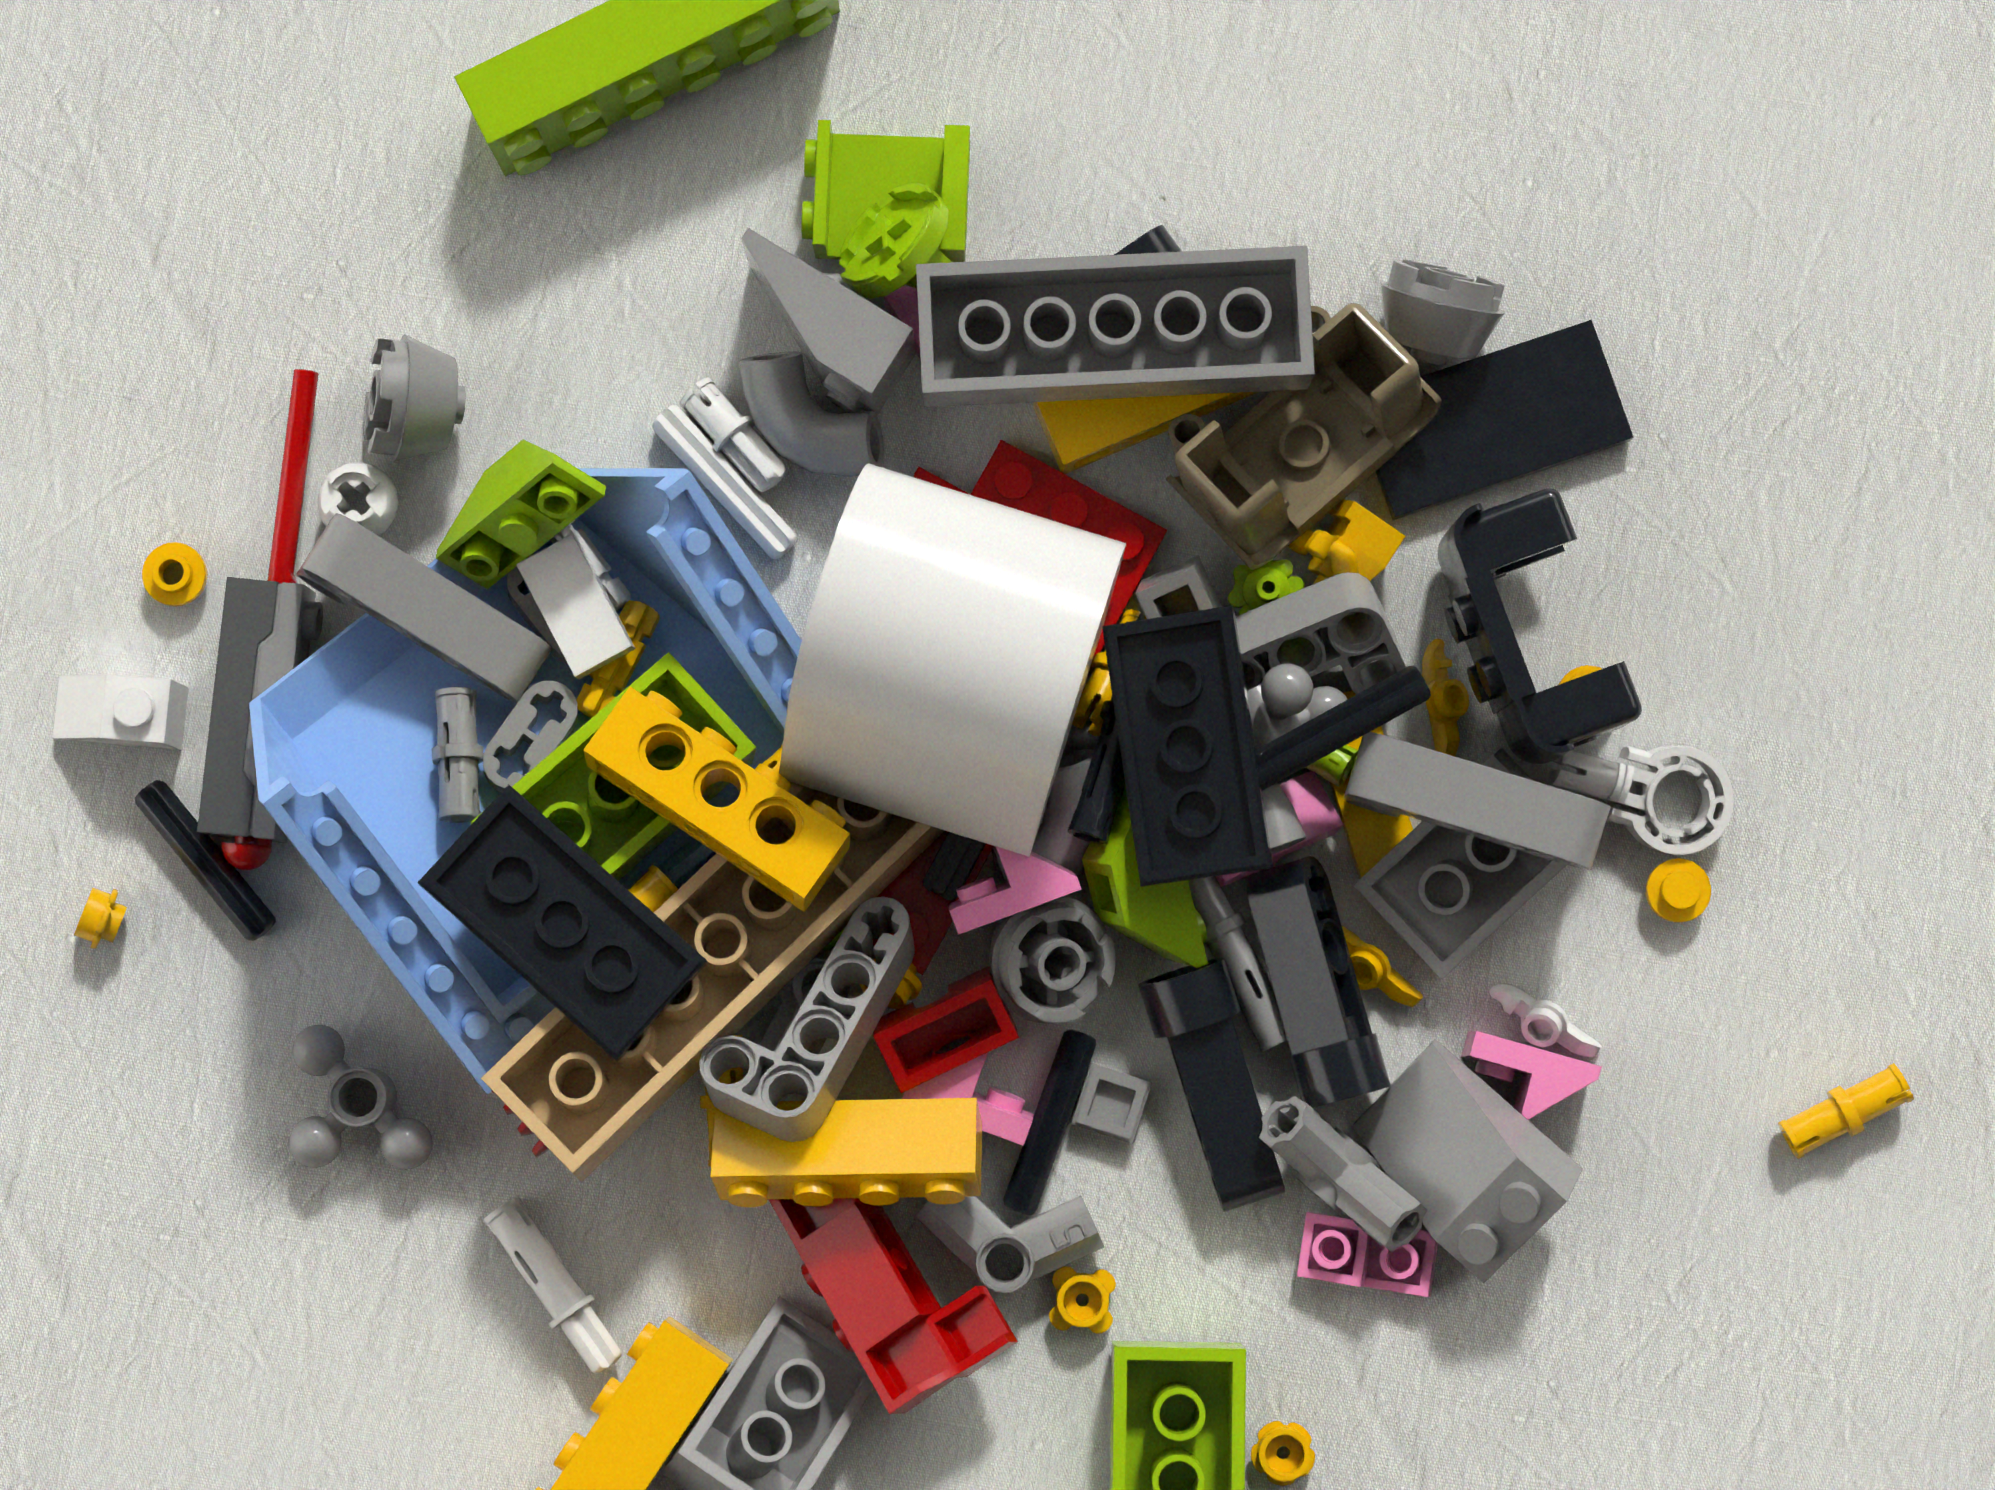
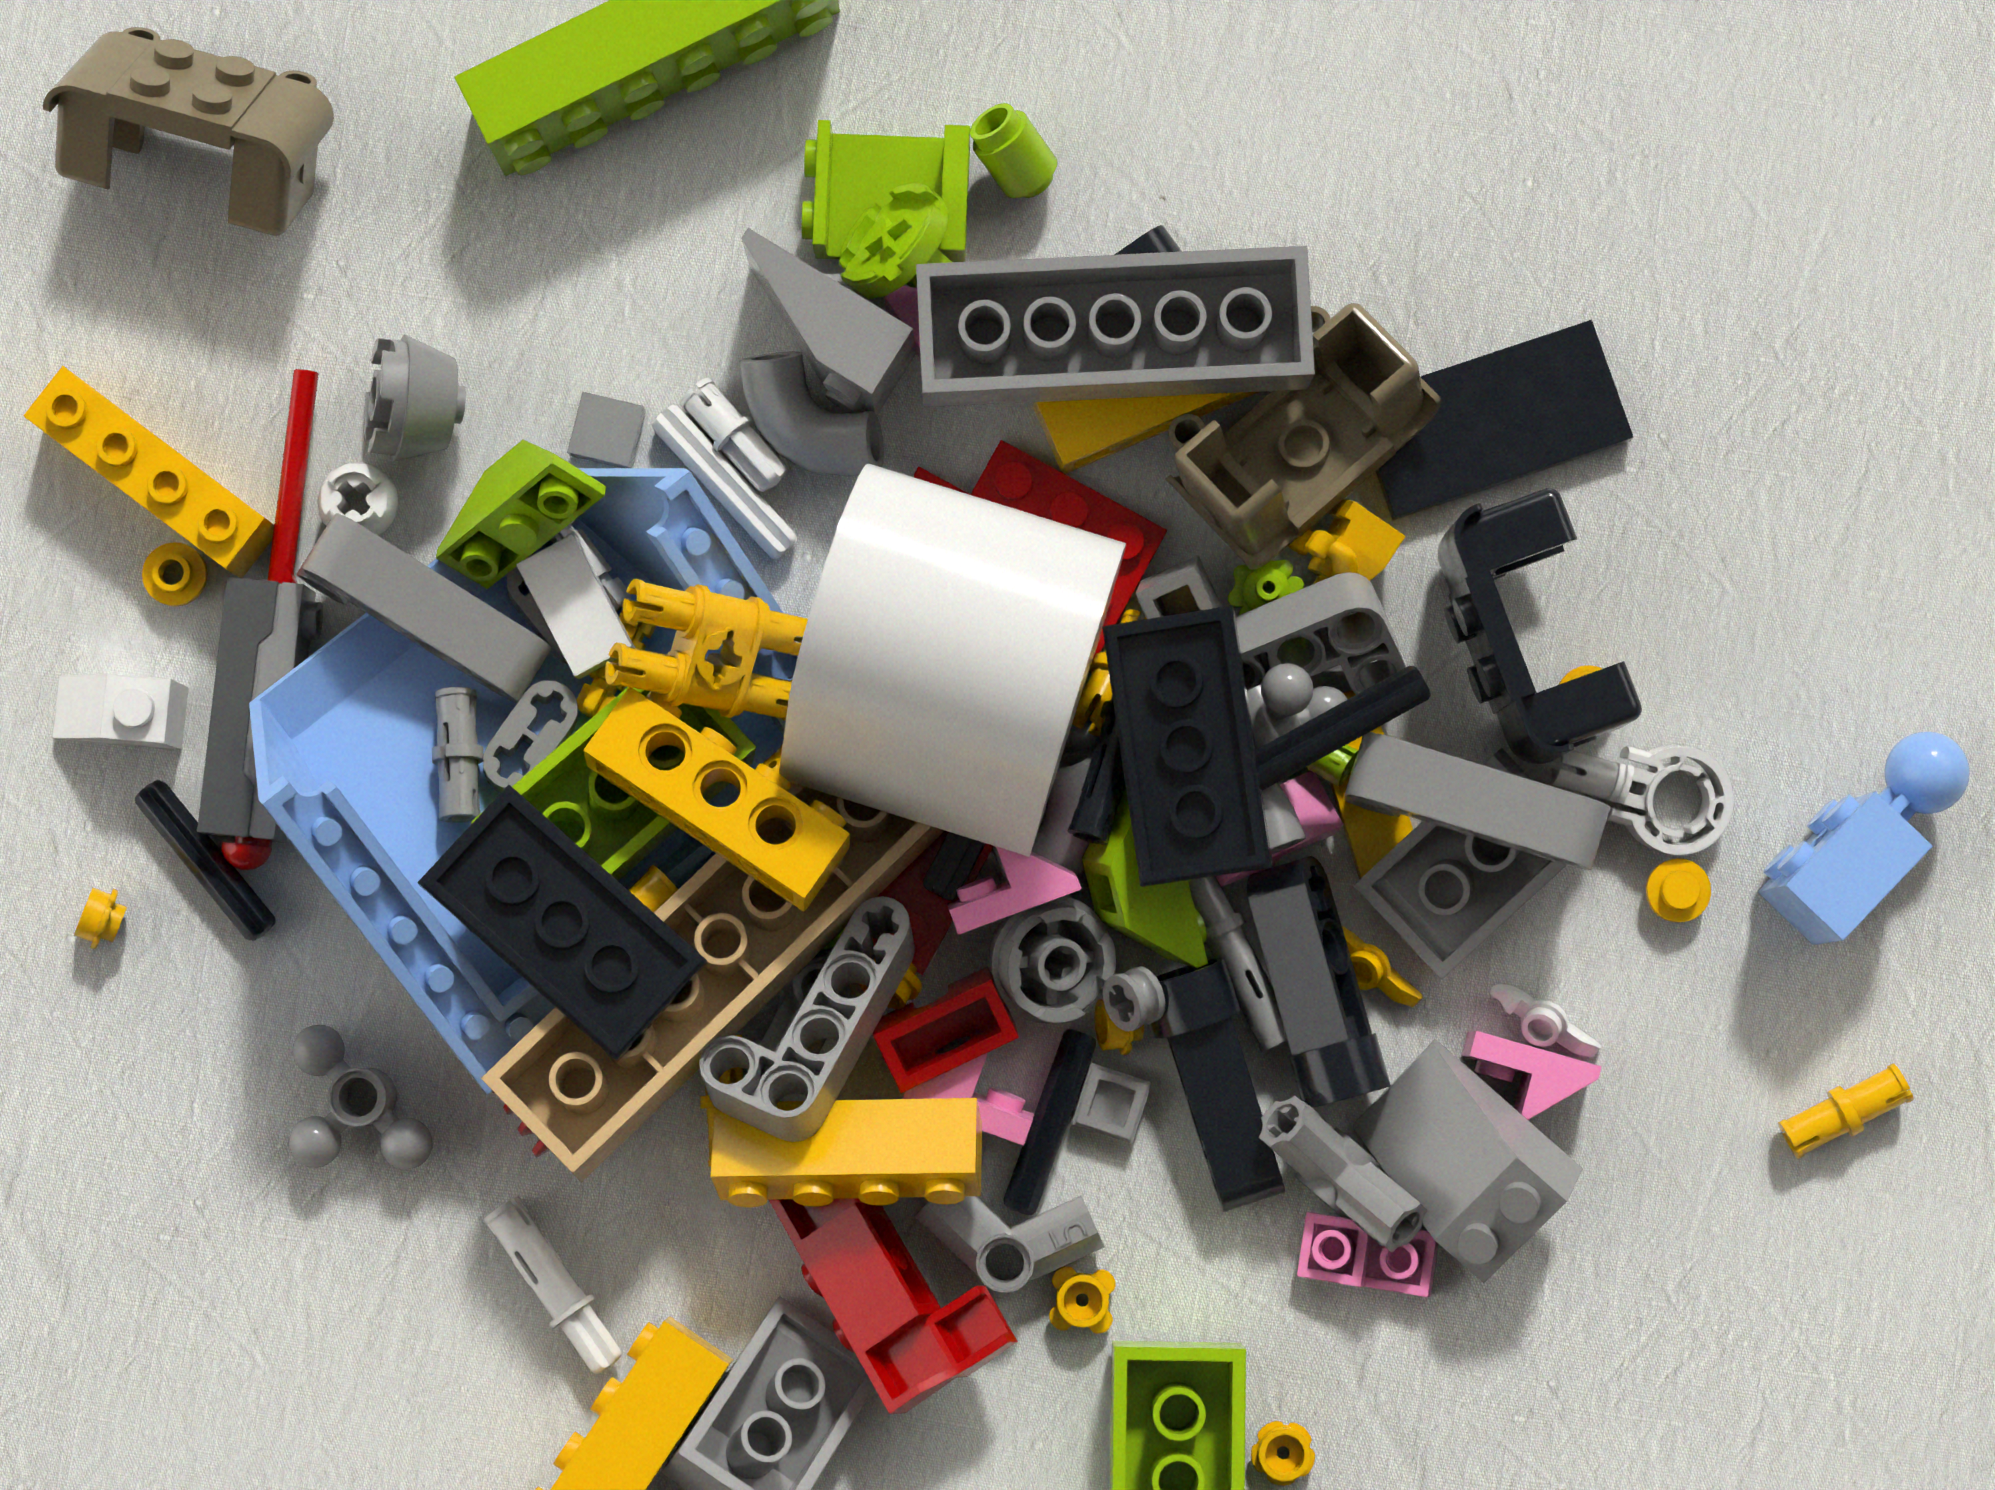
(151, 472): none -> yellow brick
(226, 101): none -> dark tan container
(606, 430): none -> light grey tile
(703, 623): none -> yellow pin
(1013, 151): none -> lime brick
(1109, 1035): none -> yellow plate
(1133, 998): none -> light grey bush
(1439, 310): light grey cone -> none
(1447, 700): yellow piece -> none
(1865, 841): none -> light blue brick

